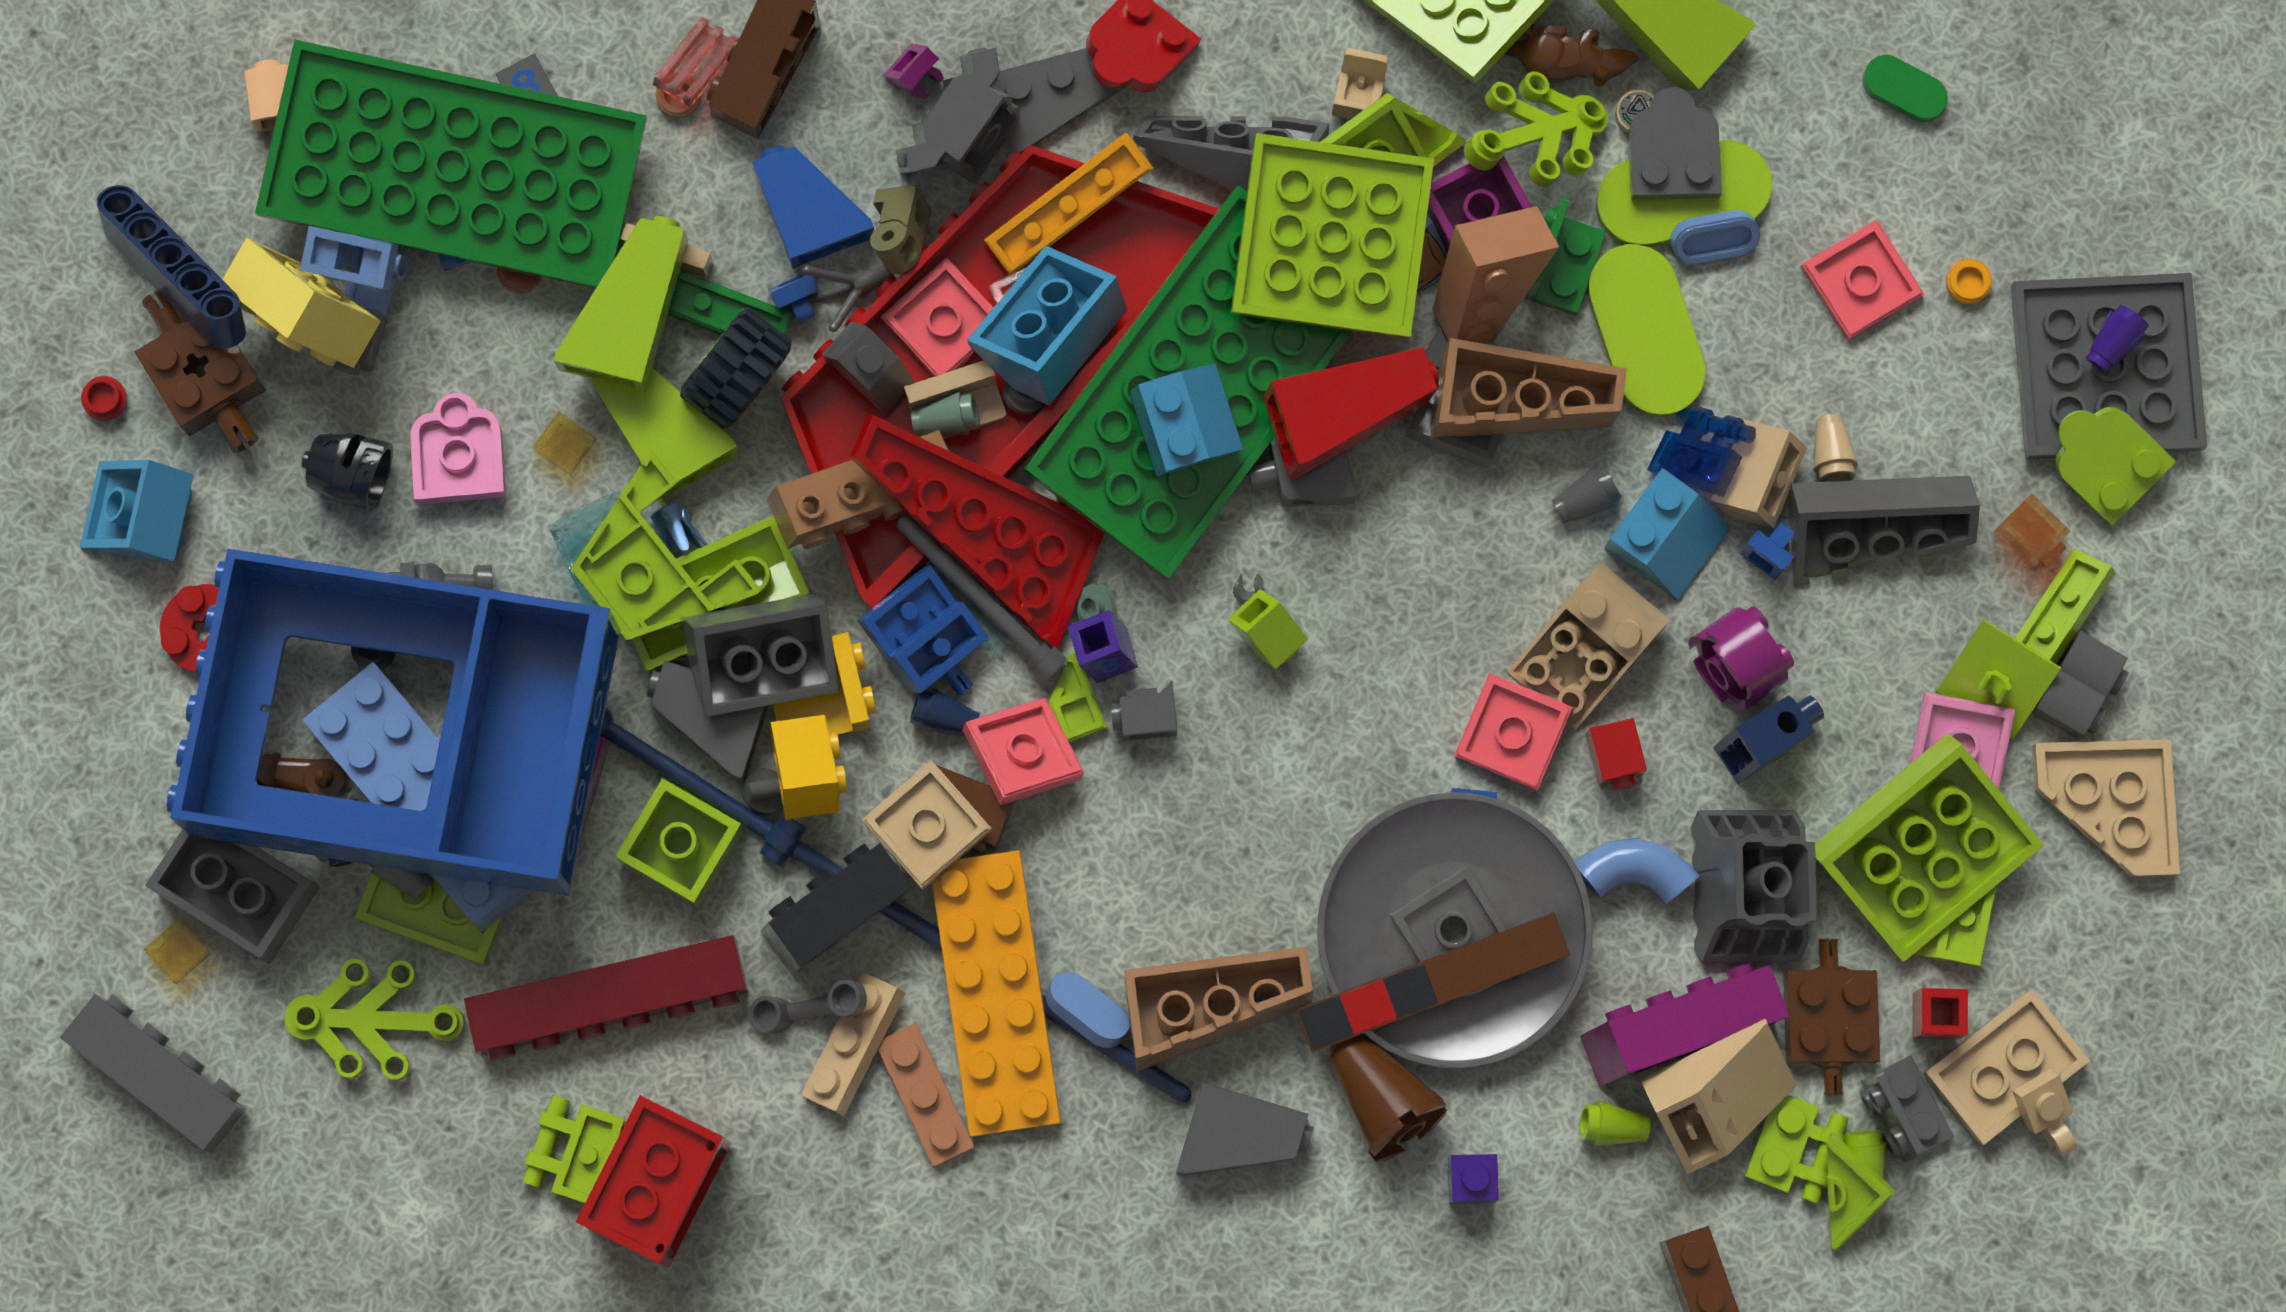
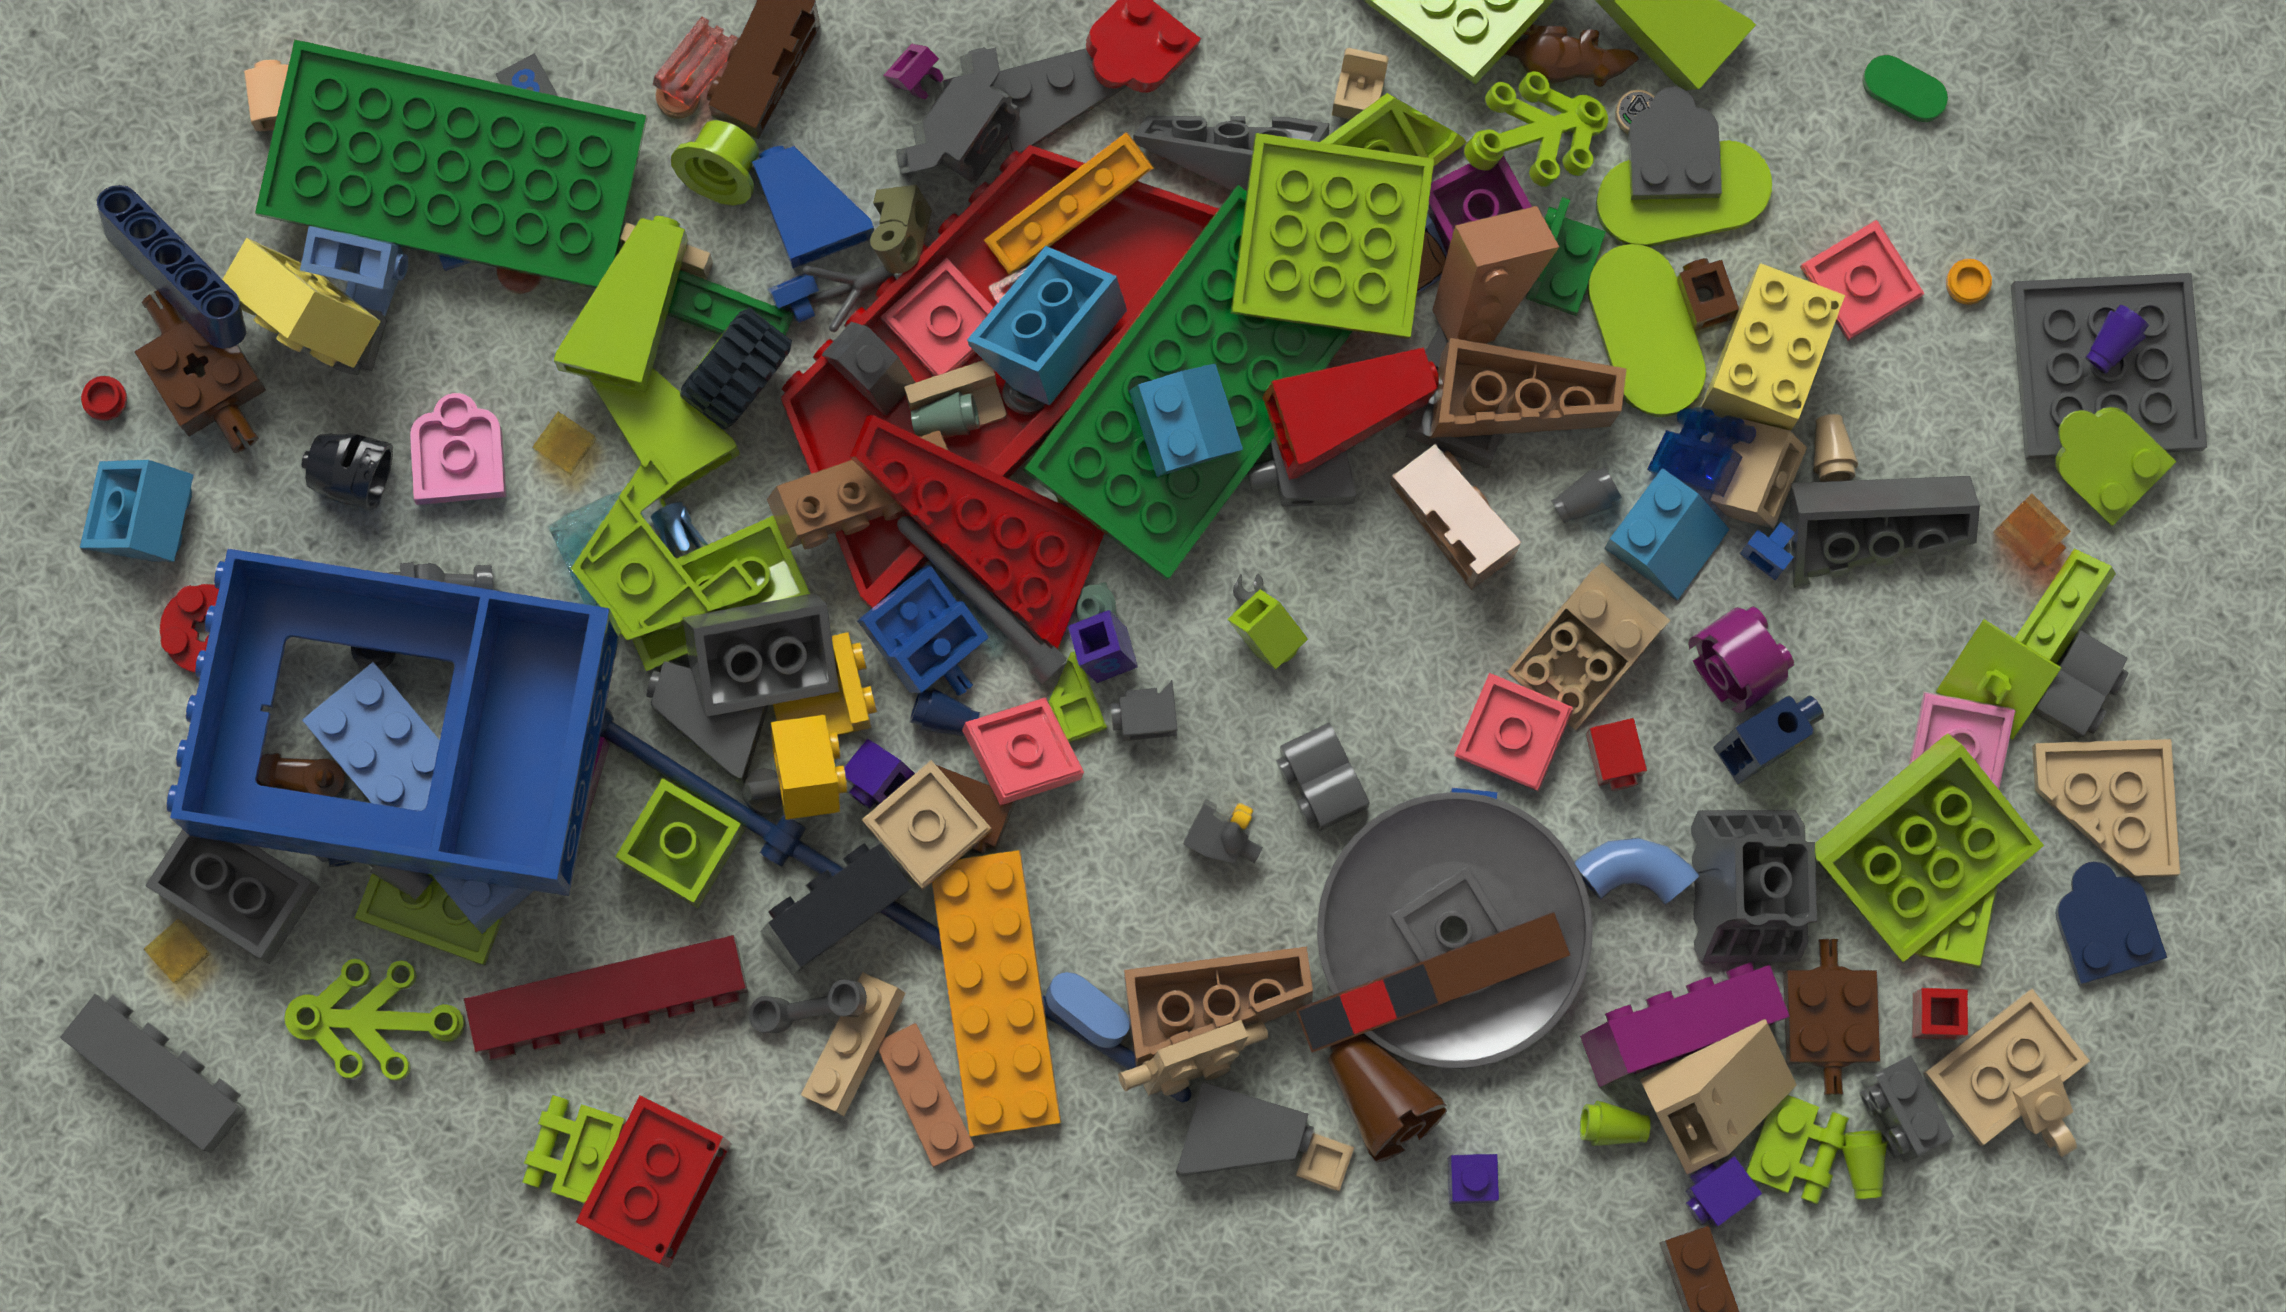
(718, 163): none -> lime piece
(875, 774): none -> dark purple brick
(1196, 1057): none -> tan plate
(1222, 835): none -> dark grey piece
(1323, 777): none -> dark grey brick
(1325, 1162): none -> tan tile
(1455, 515): none -> wedge
(1714, 278): none -> reddish brown brick
(1715, 237): medium blue tile -> none
(1720, 1192): none -> dark purple brick
(1773, 349): none -> light yellow container
(1853, 1191): lime tile -> none
(2107, 924): none -> dark blue plate

